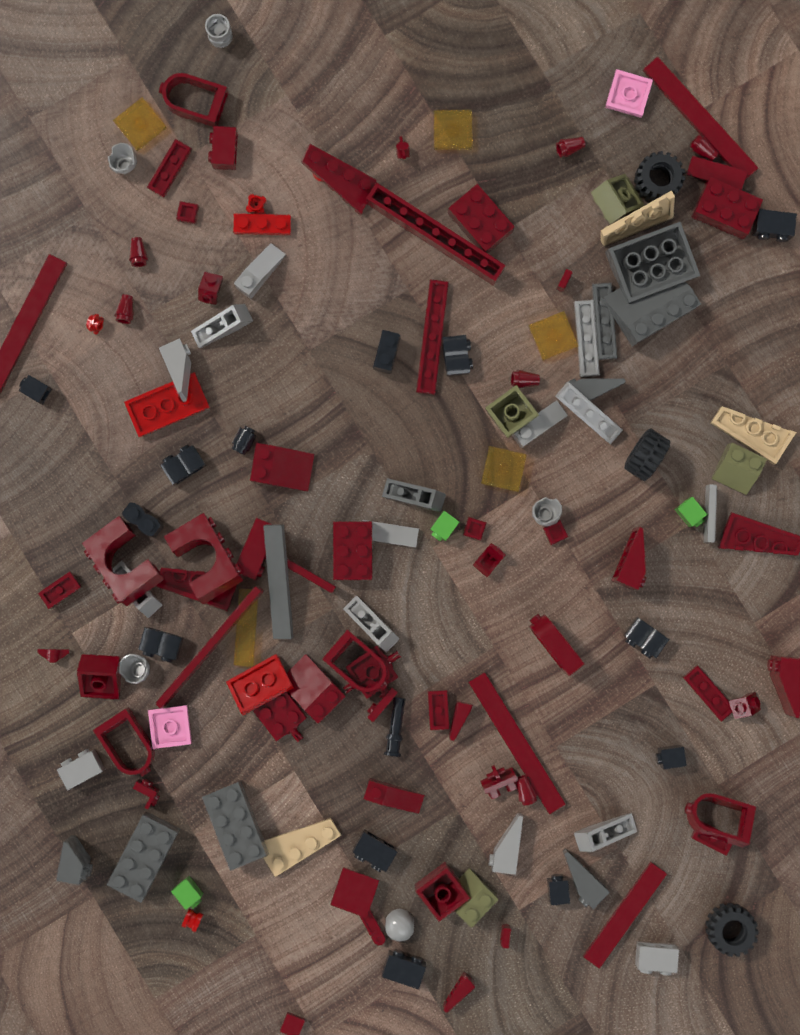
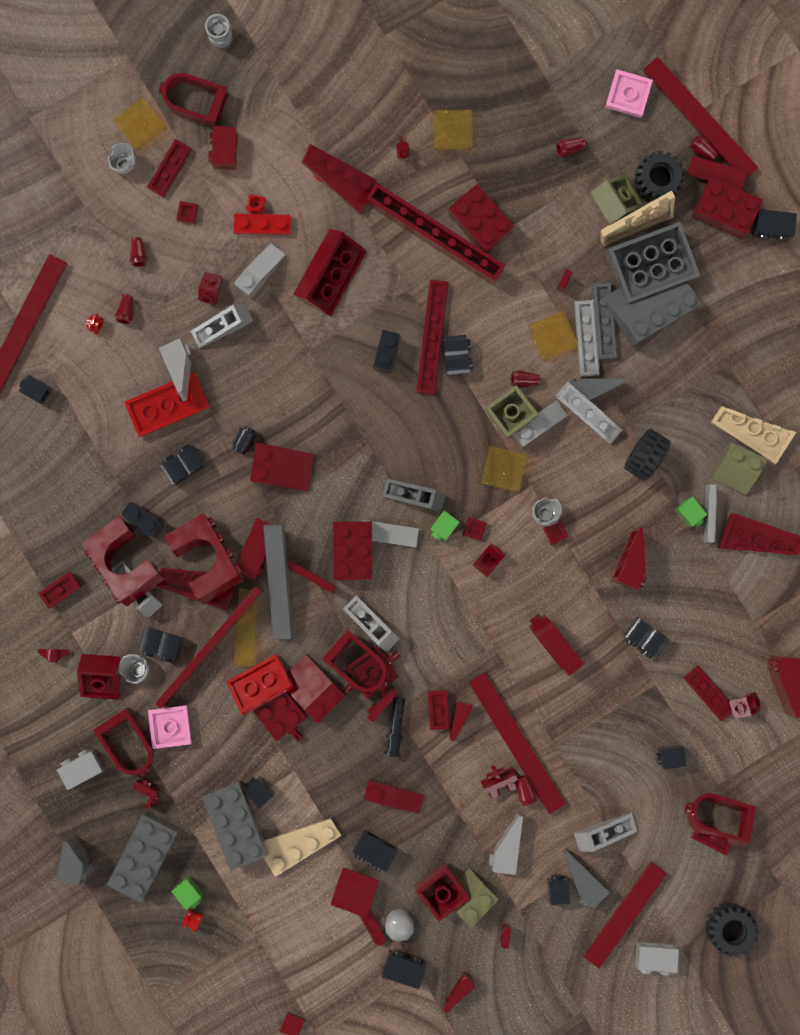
(258, 791): none -> black brick
(330, 272): none -> dark red slope

